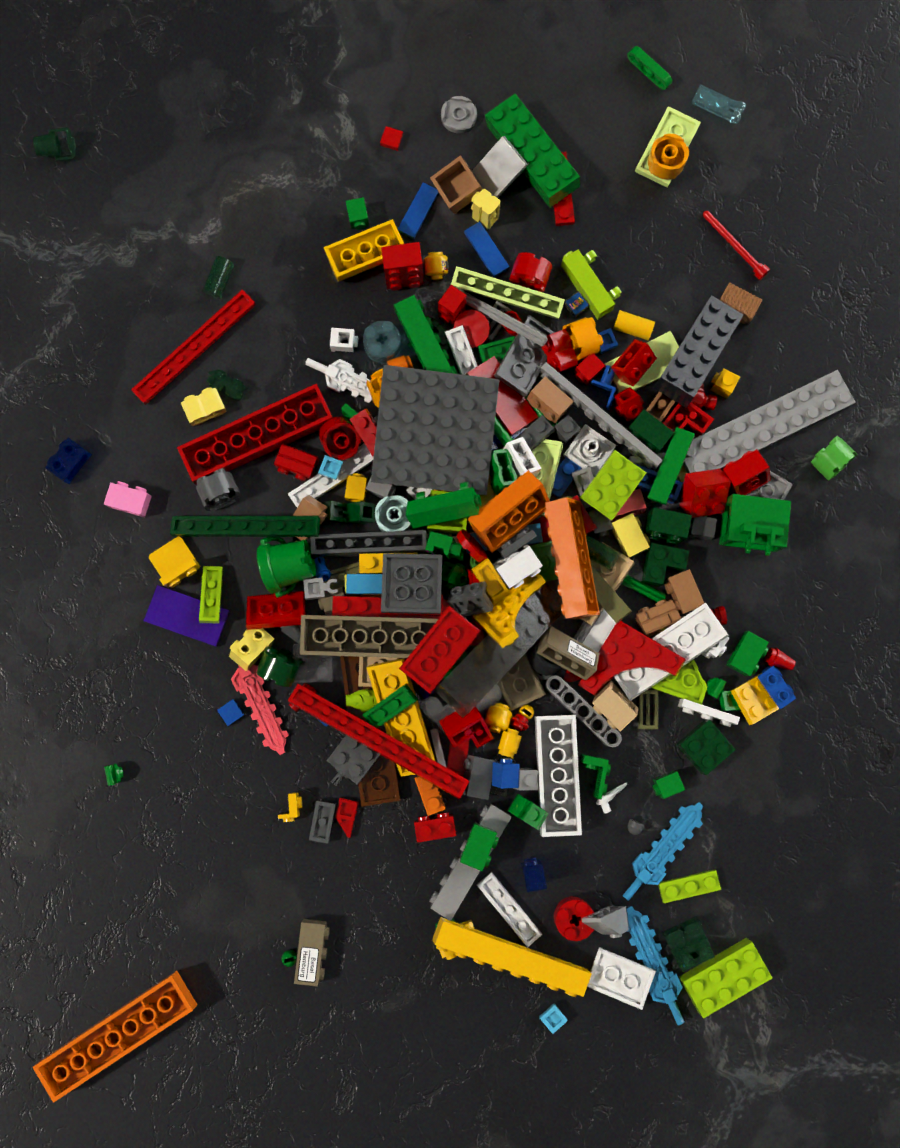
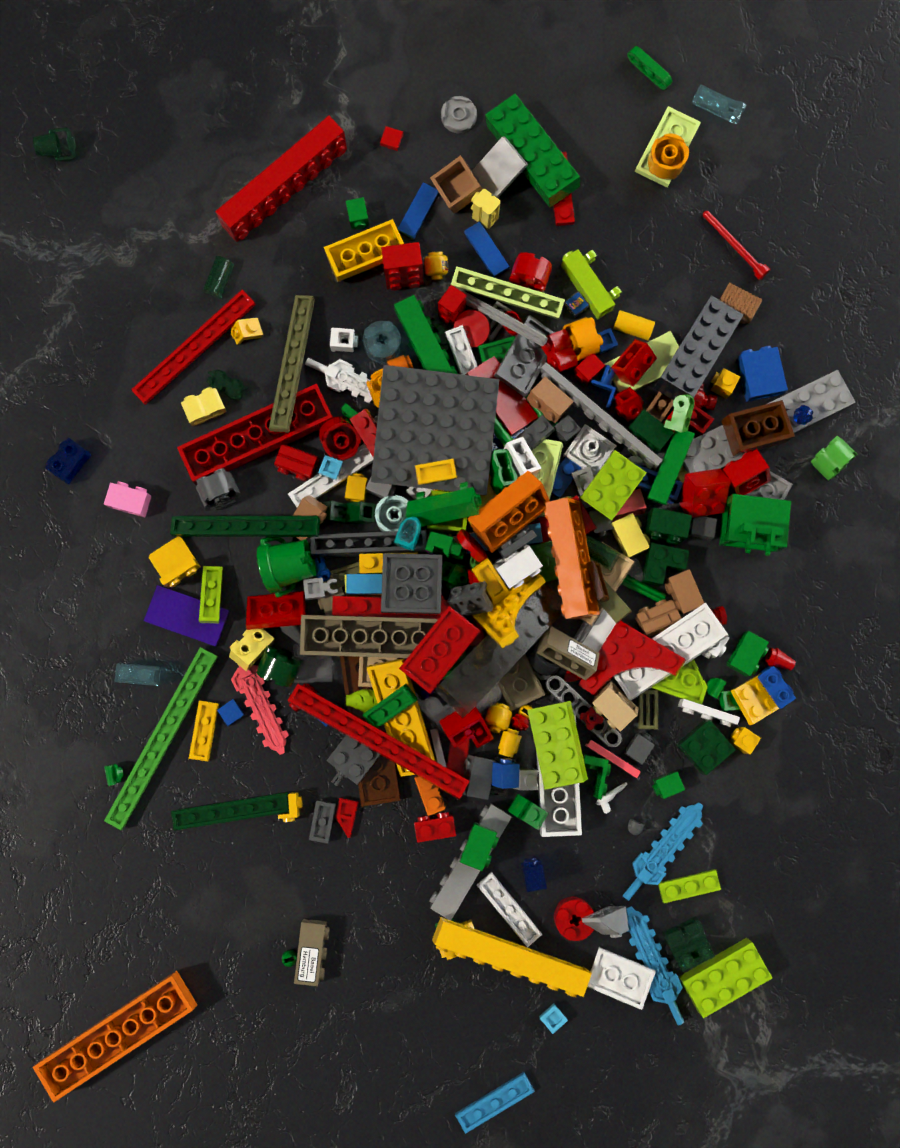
(137, 674): none -> clear light blue brick
(161, 739): none -> bright green plate
(203, 731): none -> yellow tile
(230, 811): none -> dark green tile
(246, 329): none -> yellow bracket
(282, 179): none -> red brick
(292, 364): none -> olive tile
(408, 533): none -> rock
(435, 471): none -> yellow tile
(494, 1102): none -> dark azure tile
(557, 745): none -> lime brick
(597, 719): none -> red plate
(598, 581): none -> reddish brown tile
(612, 758): none -> coral tile
(639, 748): none -> dark grey brick
(681, 414): none -> bright green leg
(744, 740): none -> yellow brick
(757, 428): none -> reddish brown brick
(761, 373): none -> blue brick
(803, 415): none -> clear blue plate

